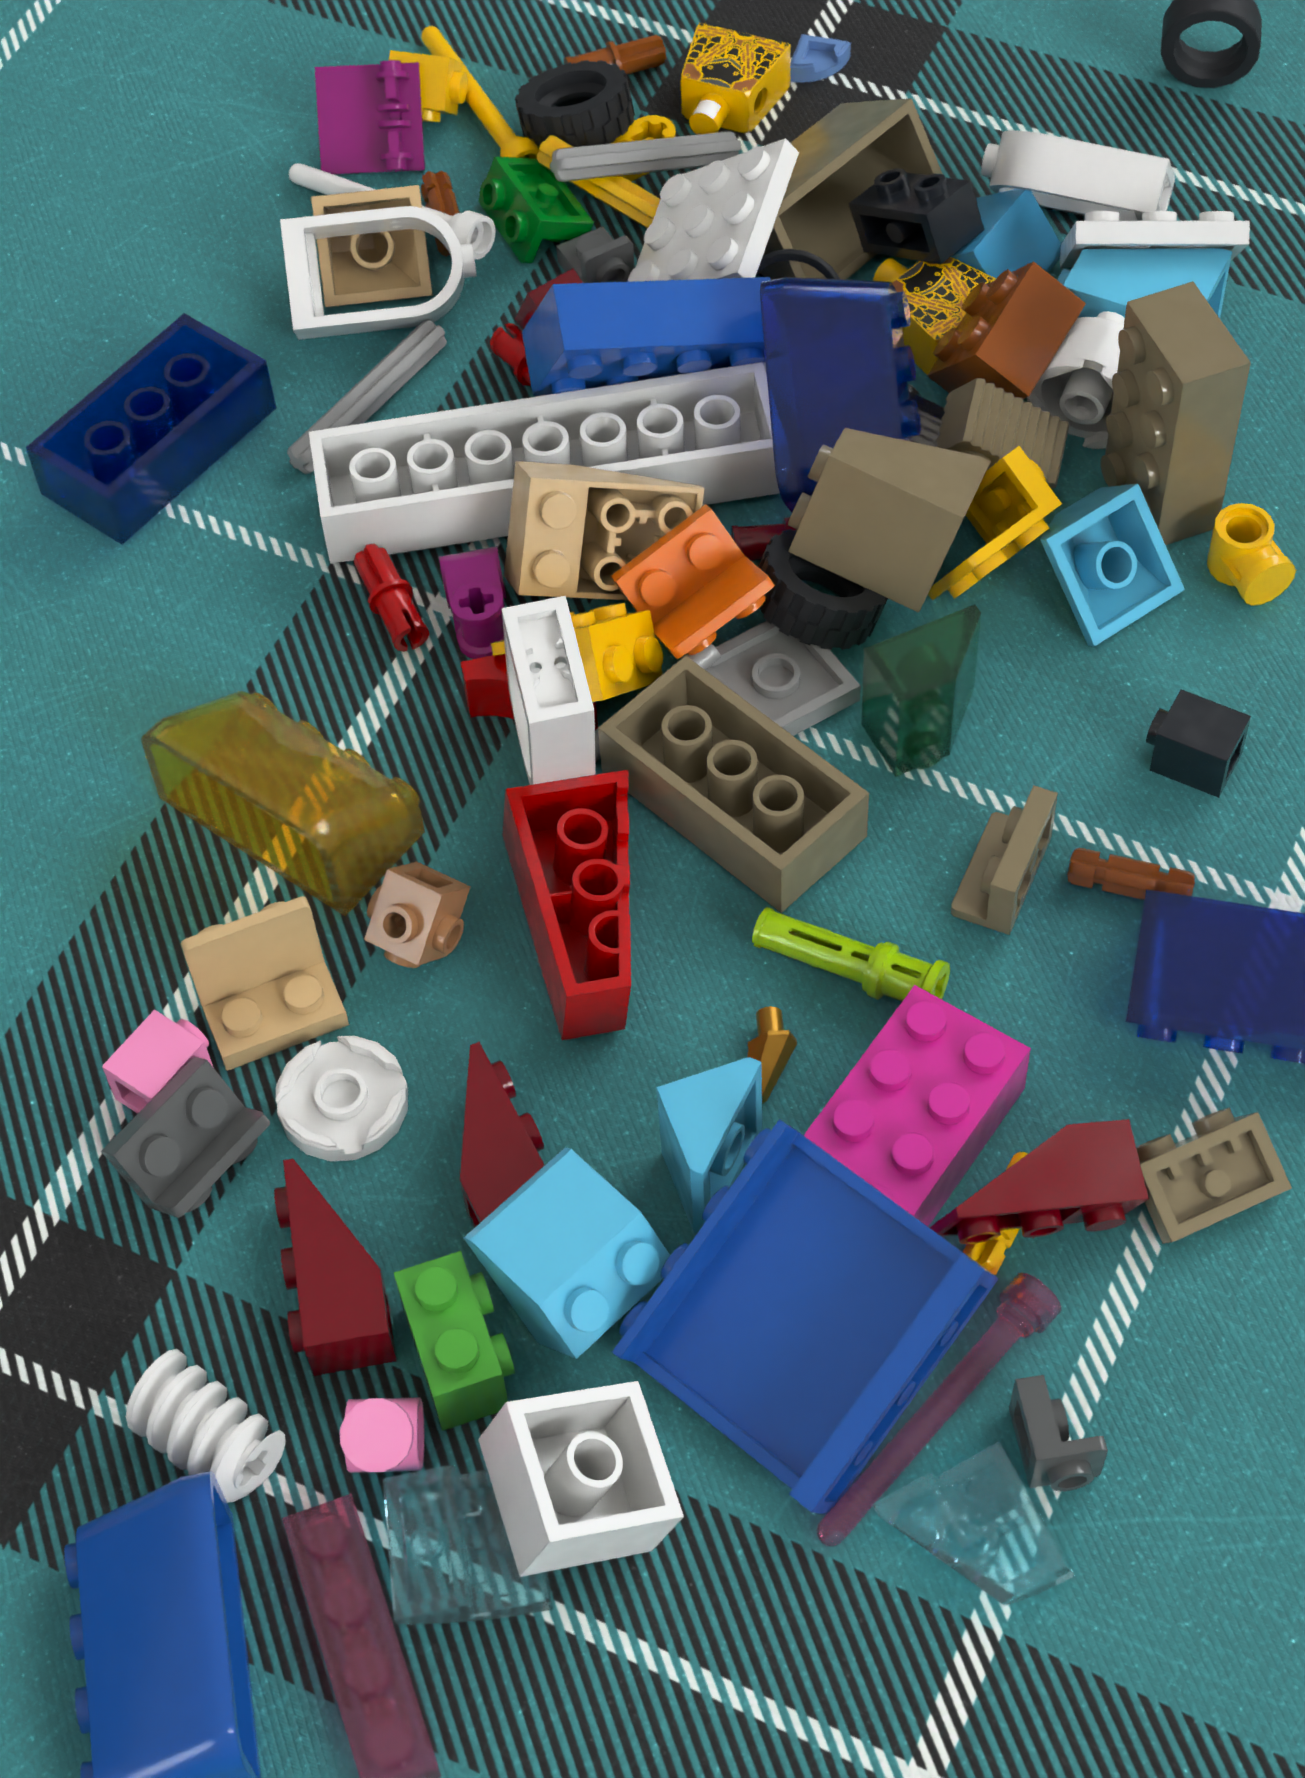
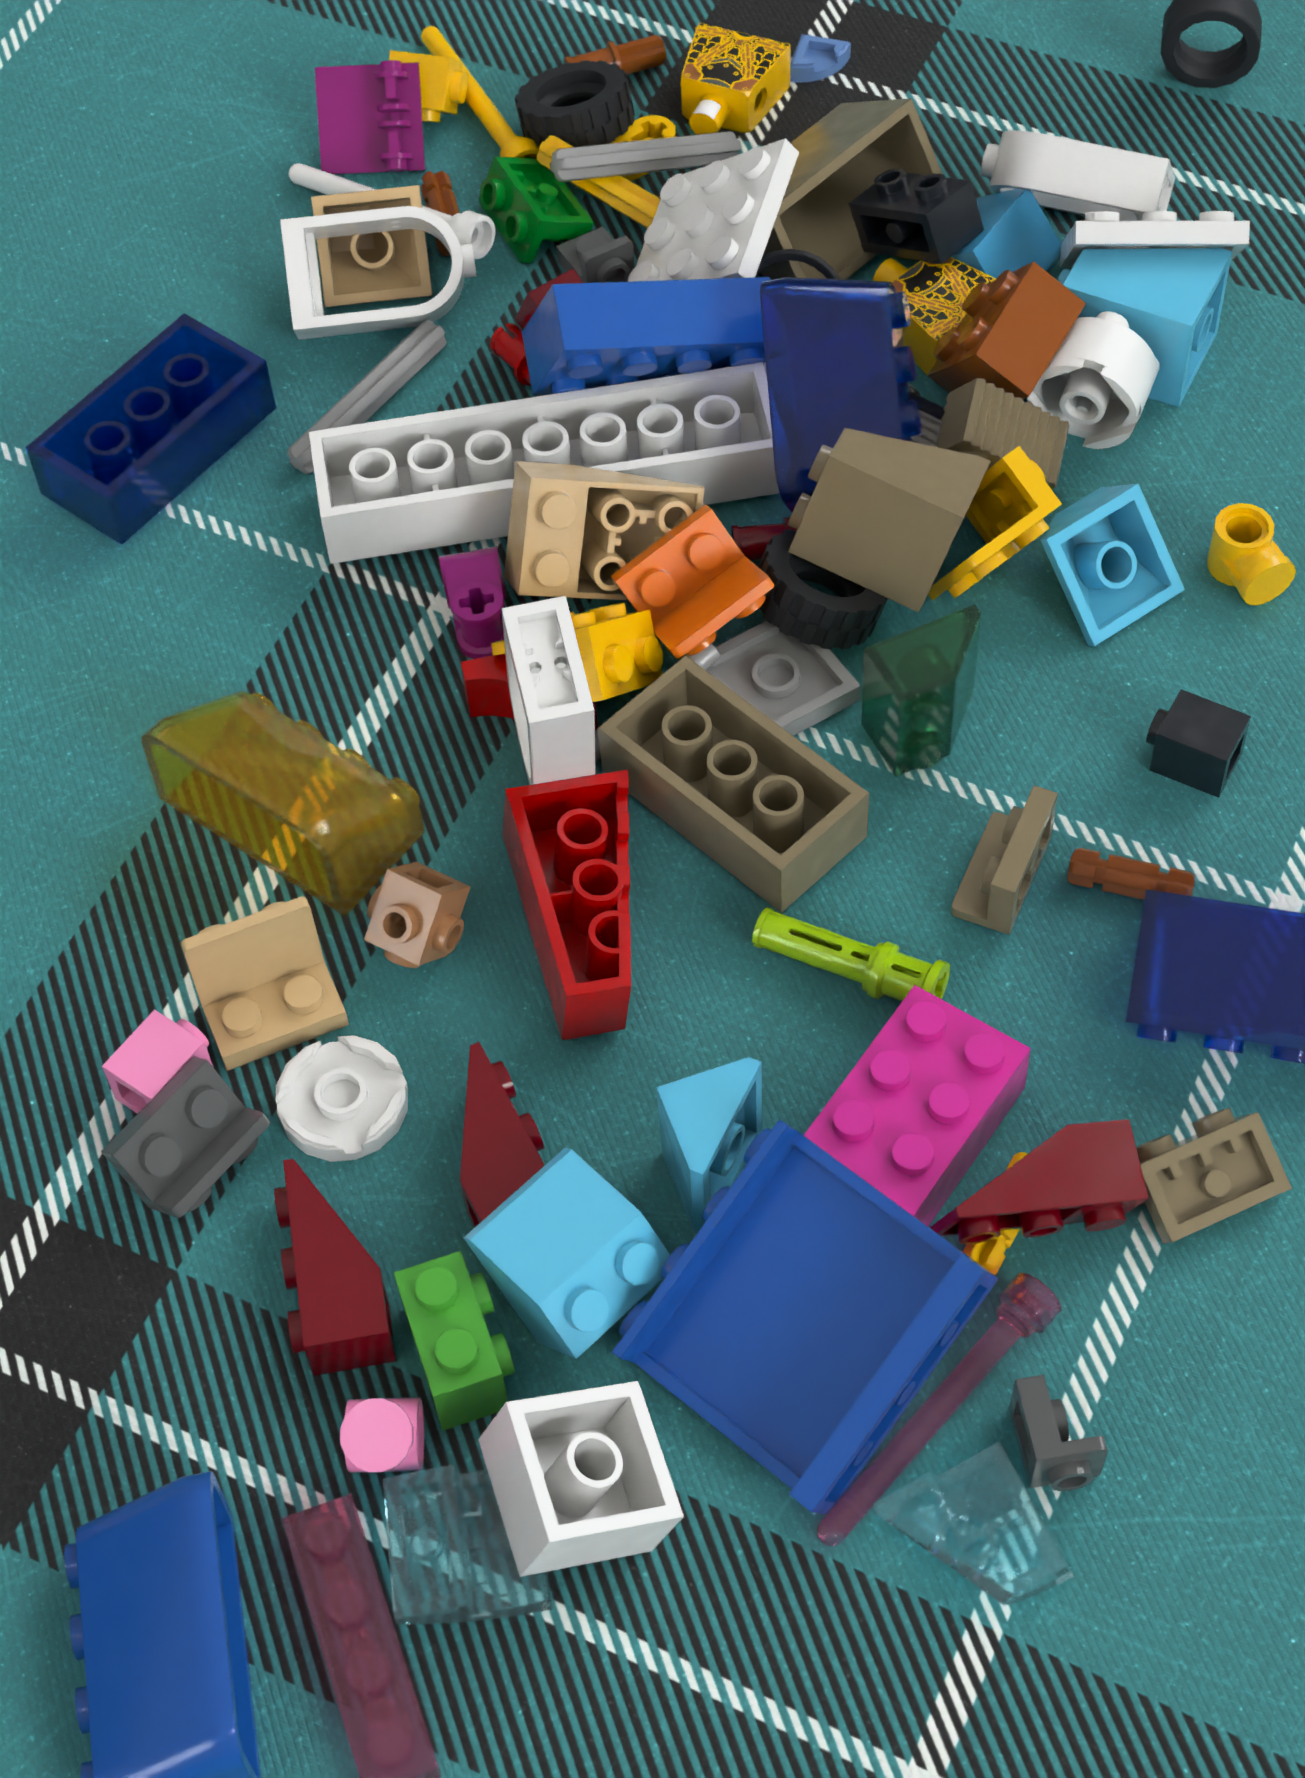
(200, 1429): white piece -> none
(390, 597): red axle -> none
(771, 1047): pearl gold bar -> none
(1175, 409): dark tan brick -> none

